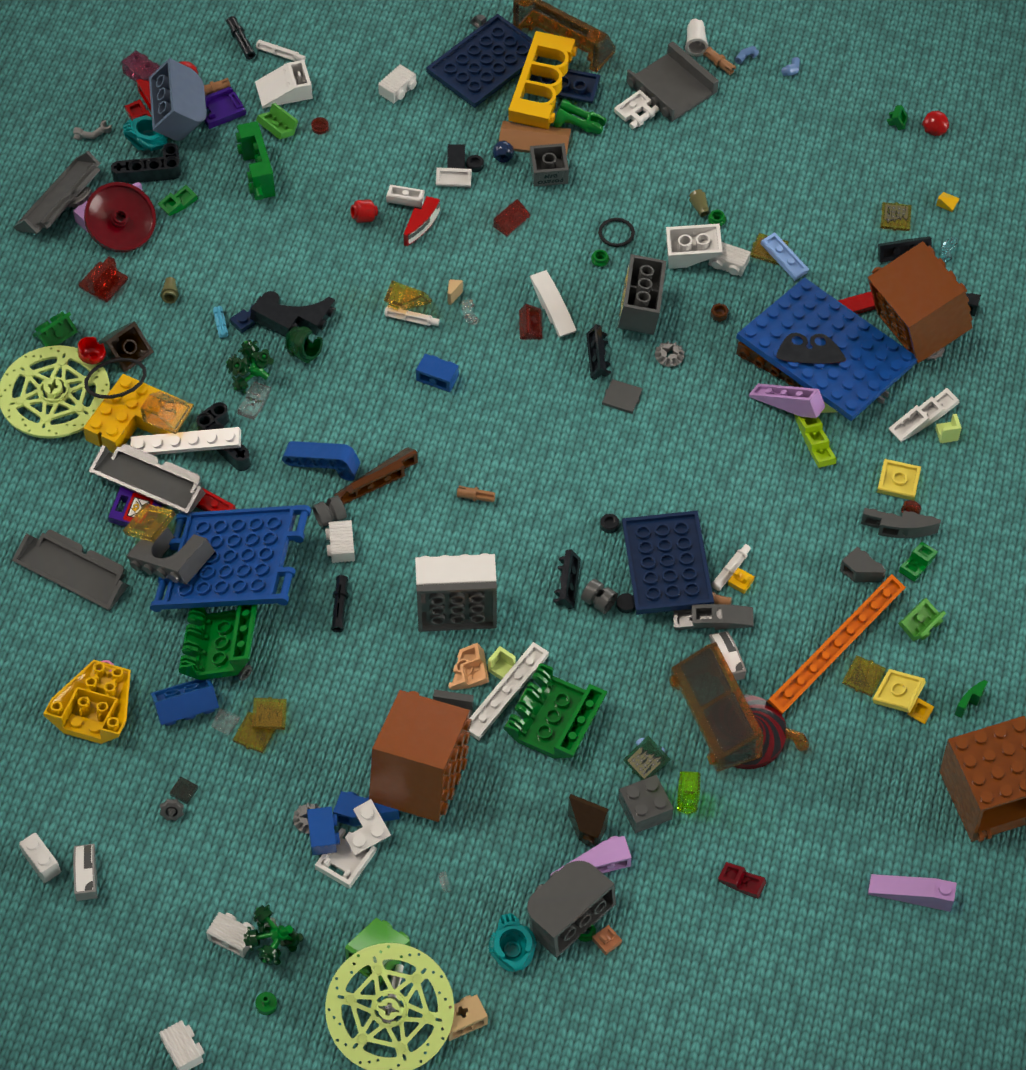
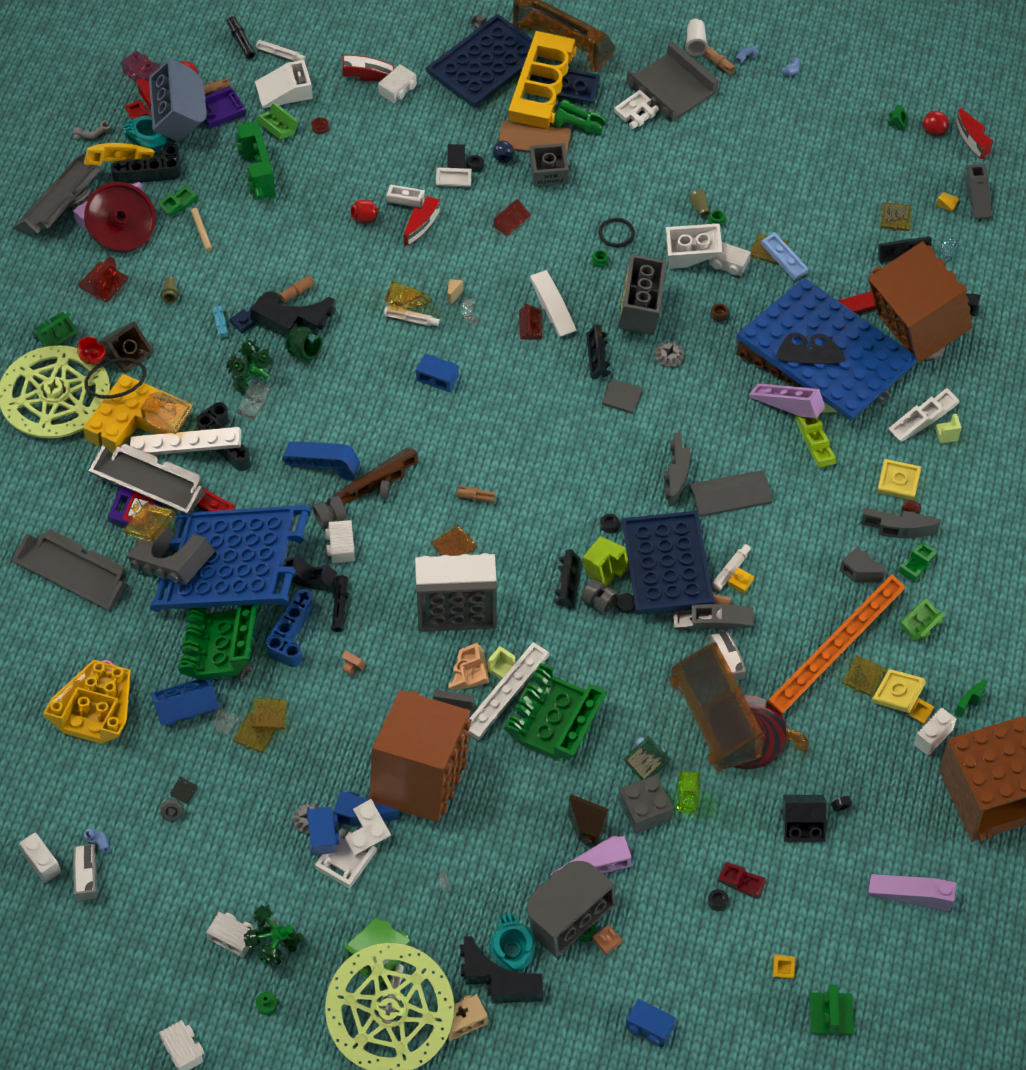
(97, 837): none -> medium blue arm
(116, 152): none -> yellow slope
(201, 229): none -> tan bar
(292, 625): none -> blue beam
(296, 288): none -> medium nougat pin
(310, 577): none -> black brick
(352, 662): none -> nougat tile
(366, 67): none -> slope
(385, 489): none -> dark grey tile
(454, 543): none -> clear orange piece
(502, 984): none -> black arch
(605, 561): none -> lime plate
(650, 1023): none -> blue brick
(677, 470): none -> dark grey slope
(718, 900): none -> black tile
(731, 493): none -> dark grey slope
(783, 966): none -> yellow slope
(804, 818): none -> black slope
(831, 1012): none -> green bracket
(841, 803): none -> black tile
(935, 731): none -> white brick
(973, 134): none -> red slope
(978, 191): none -> dark grey slope

